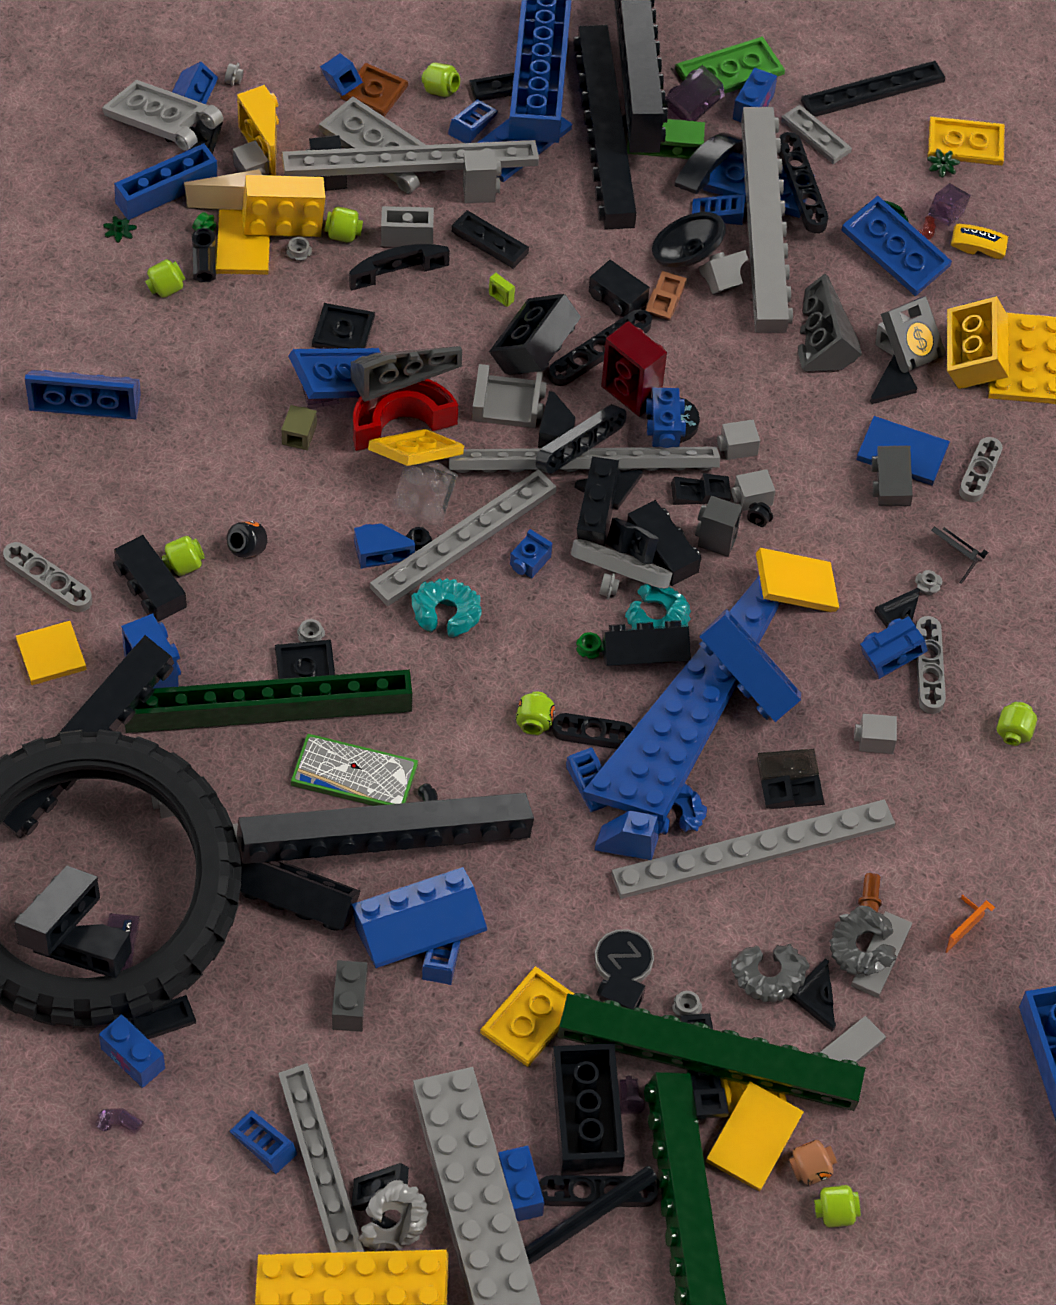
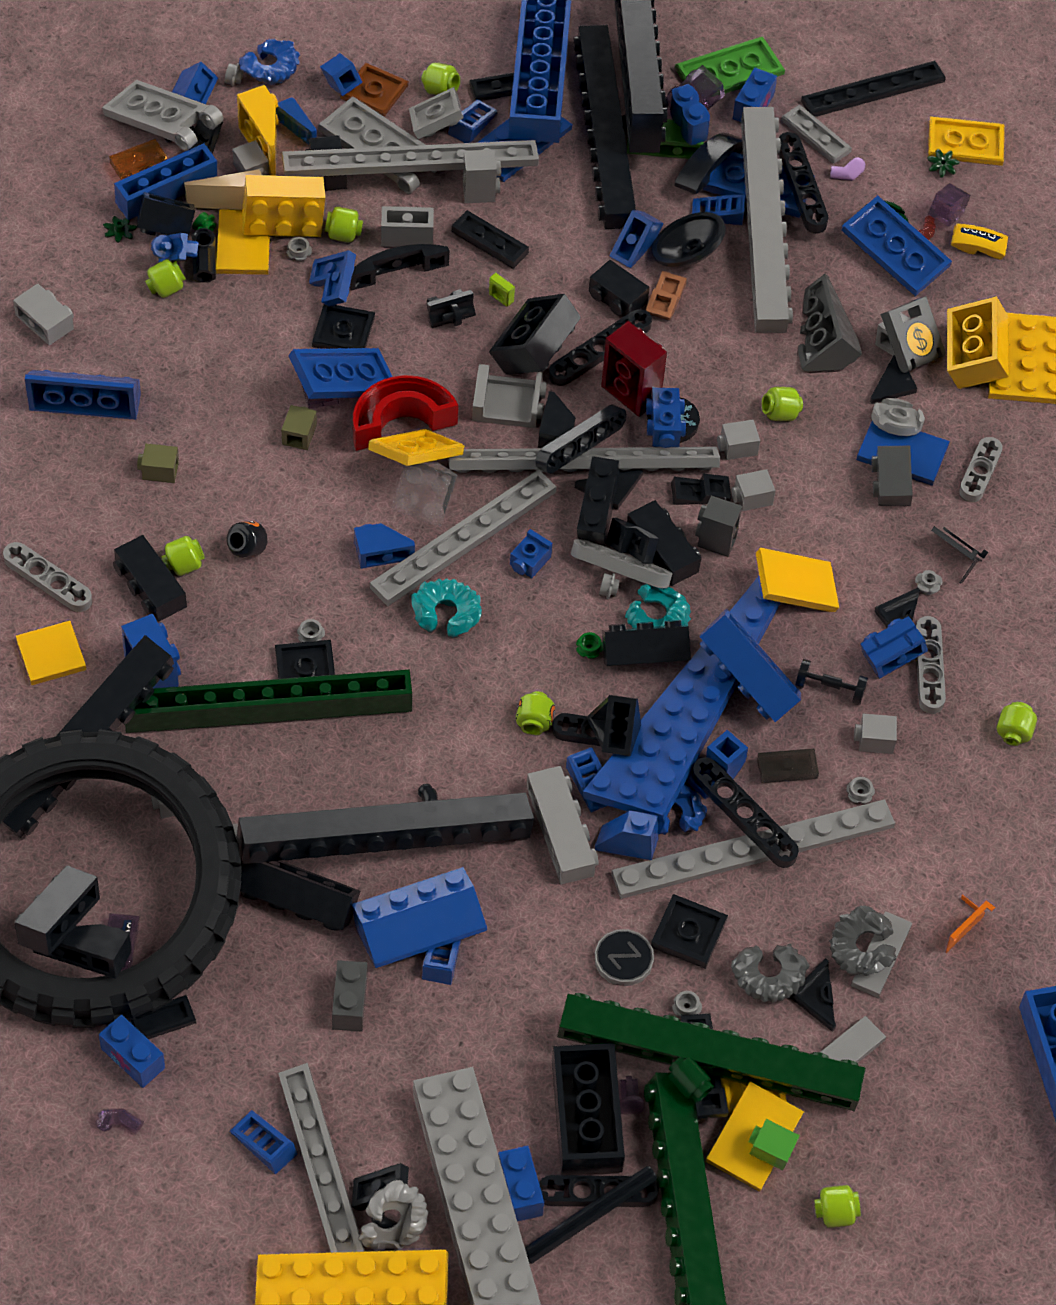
(44, 314): none -> light grey brick
(137, 158): none -> clear orange plate
(159, 463): none -> olive brick
(164, 215): none -> black brick
(174, 247): none -> blue hips
(279, 71): none -> blue piece
(294, 119): none -> blue slope
(334, 273): none -> blue plate
(353, 772): tile -> none
(391, 371): dark grey wedge -> none
(421, 534): black plate -> none
(436, 113): none -> light grey plate
(451, 308): none -> black hips
(528, 1017): yellow tile -> none
(561, 825): none -> light grey brick
(616, 724): none -> black slope
(621, 990): black brick -> none
(636, 237): none -> blue slope
(689, 114): none -> blue brick
(689, 931): none -> black plate
(690, 1079): none -> dark green brick
(723, 271): light grey brick -> none
(728, 753): none -> blue brick
(747, 825): none -> black beam
(760, 511): black plate -> none
(773, 1144): none -> bright green brick
(782, 404): none -> lime head
(788, 793): black slope -> none
(812, 1162): nougat head -> none
(831, 681): none -> black wheel
(850, 171): none -> lavender arm
(863, 784): none -> light grey plate
(871, 892): dark orange axle -> none
(897, 417): none -> light grey tile

